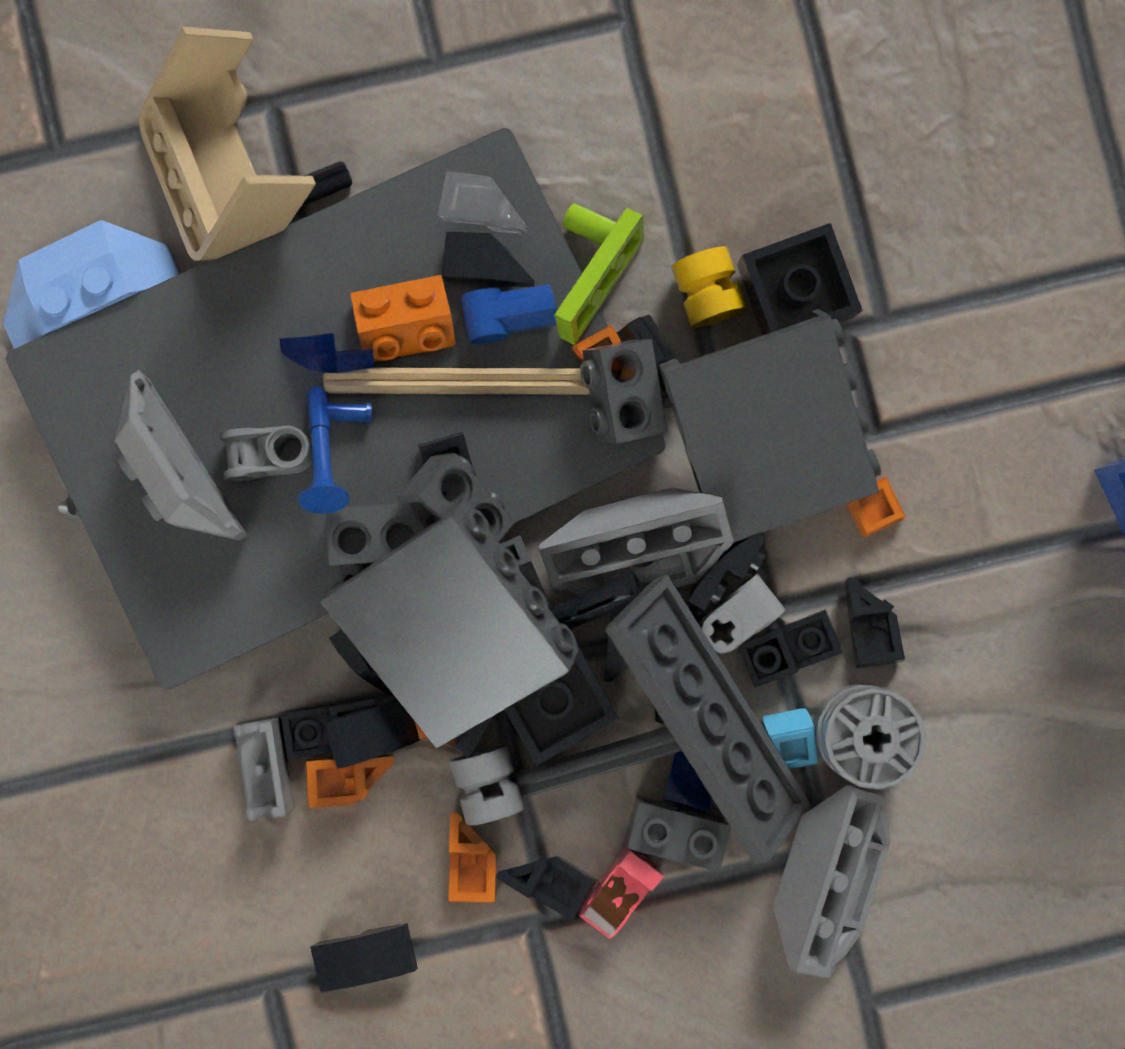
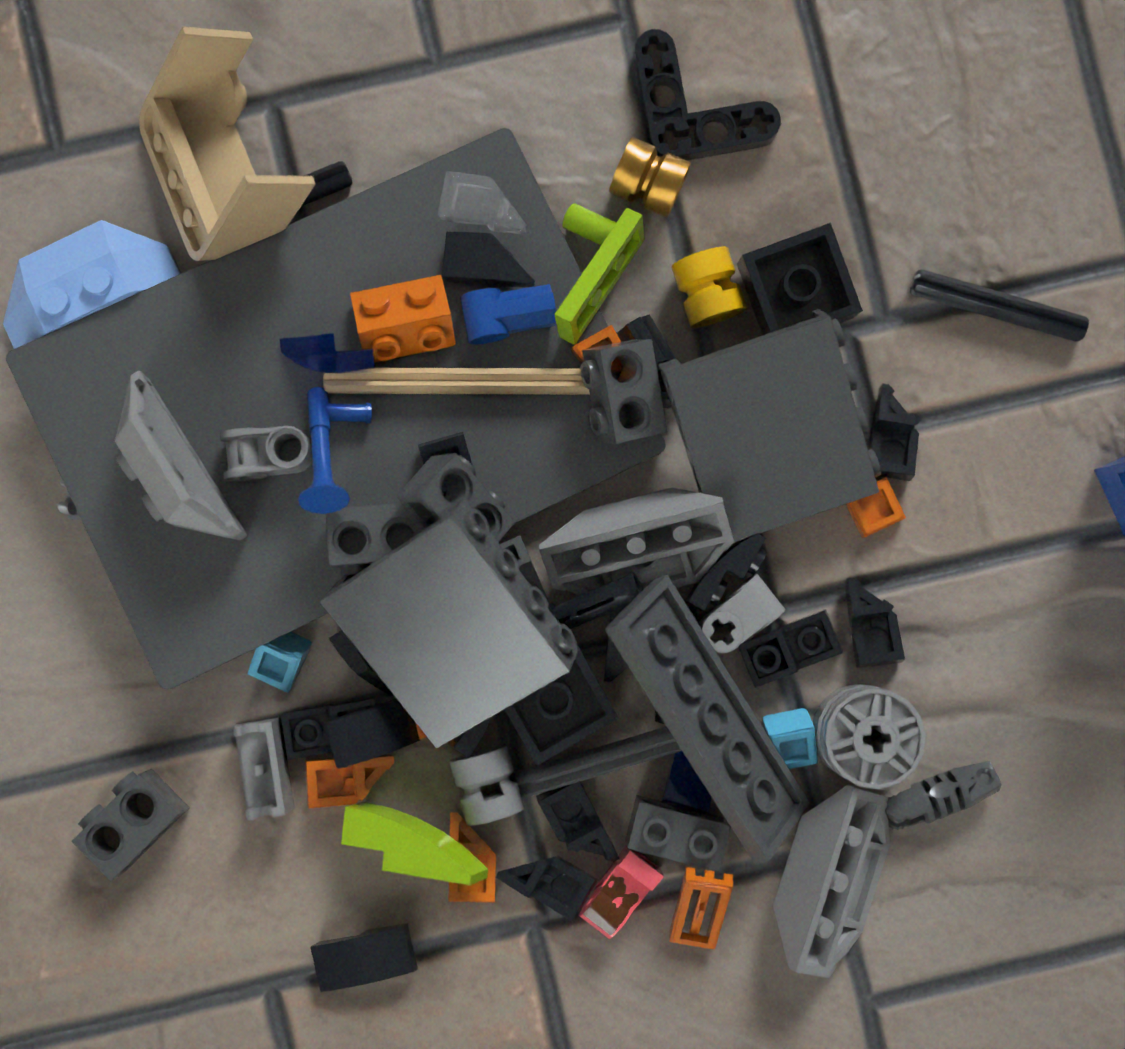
(135, 829): none -> dark grey brick
(280, 660): none -> medium azure slope
(410, 844): none -> lime slope
(576, 821): none -> black slope
(649, 177): none -> pearl gold wheel
(676, 117): none -> black beam
(705, 885): none -> orange tile
(894, 436): none -> black slope
(942, 795): none -> dark grey hinge
(999, 305): none -> black axle

